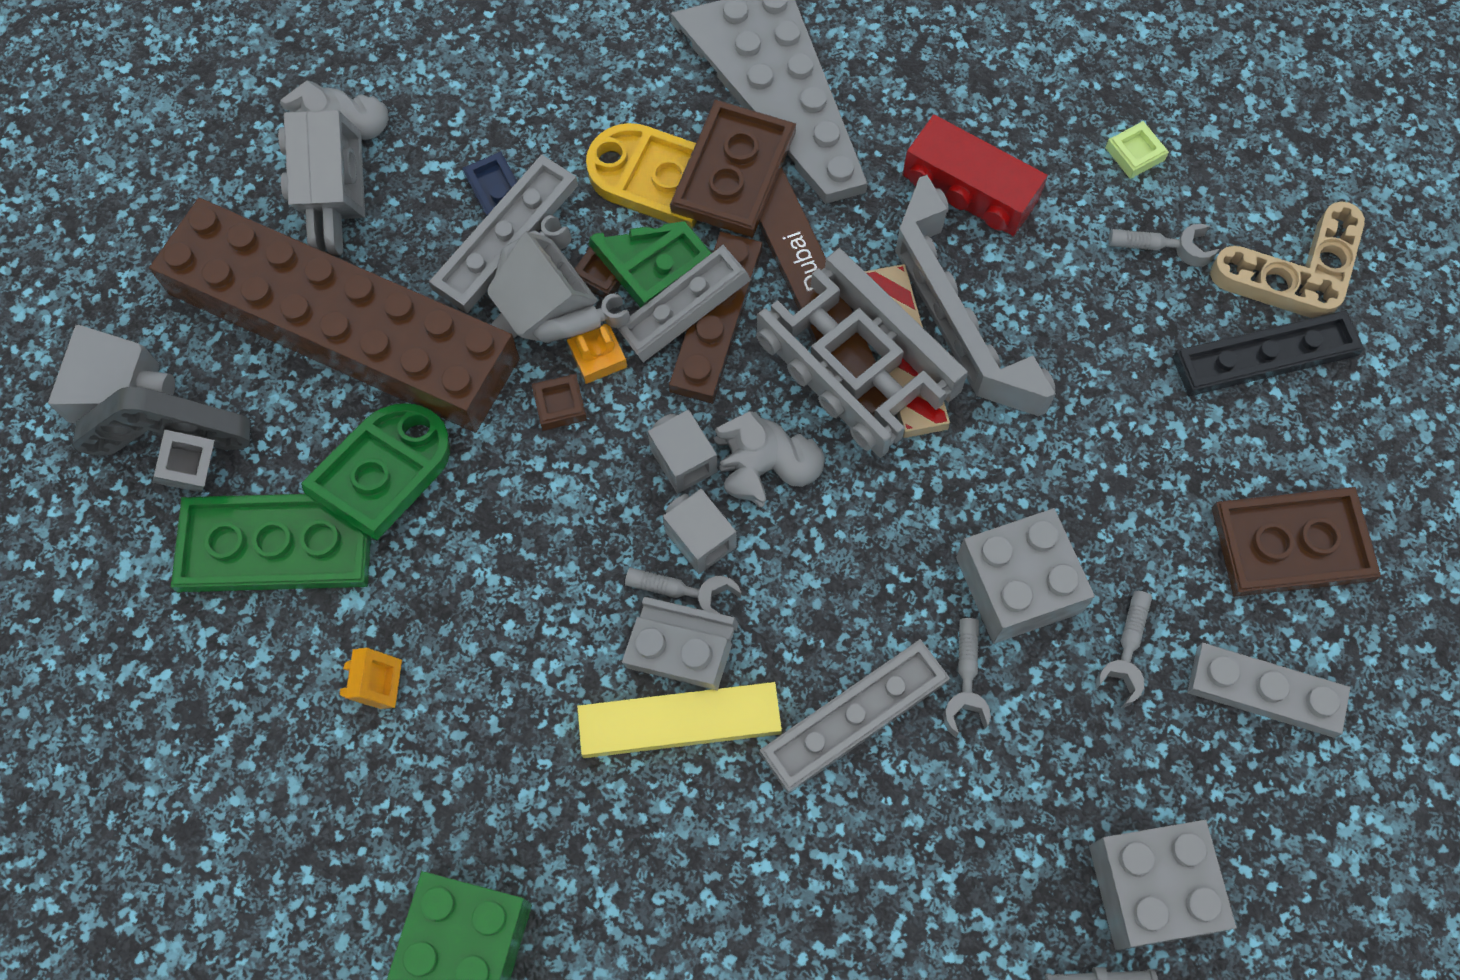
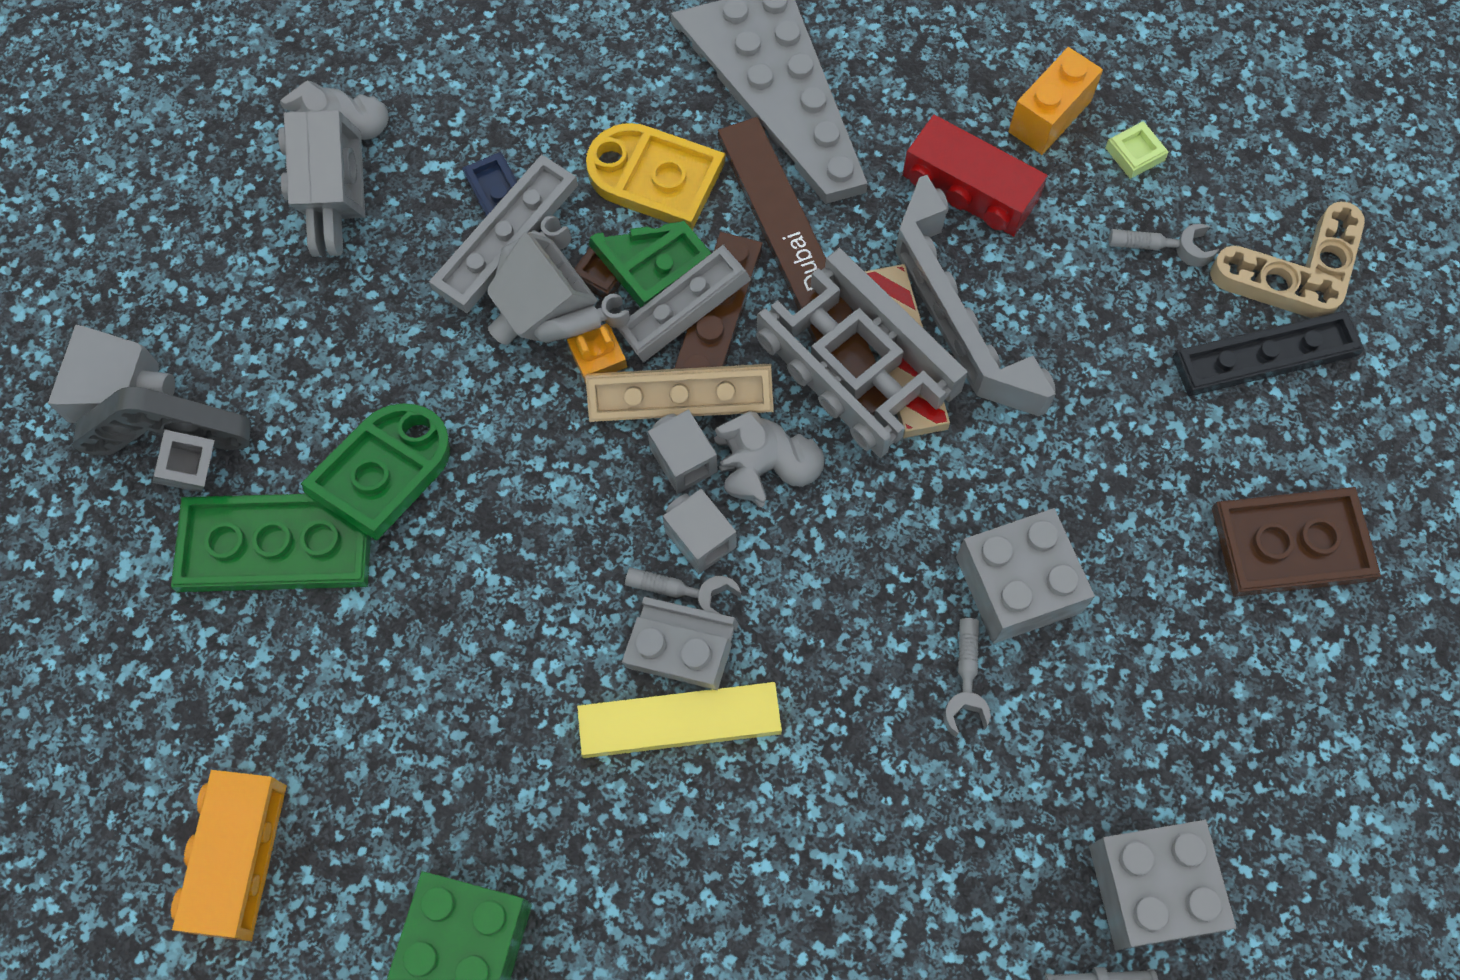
(228, 855): none -> light orange brick
(337, 313): reddish brown brick -> none
(372, 678): light orange tile -> none
(559, 402): reddish brown tile -> none
(673, 391): none -> tan tile
(733, 168): reddish brown tile -> none
(854, 716): light grey tile -> none
(1055, 100): none -> light orange brick
(1130, 641): light grey piece -> none
(1269, 690): light grey plate -> none

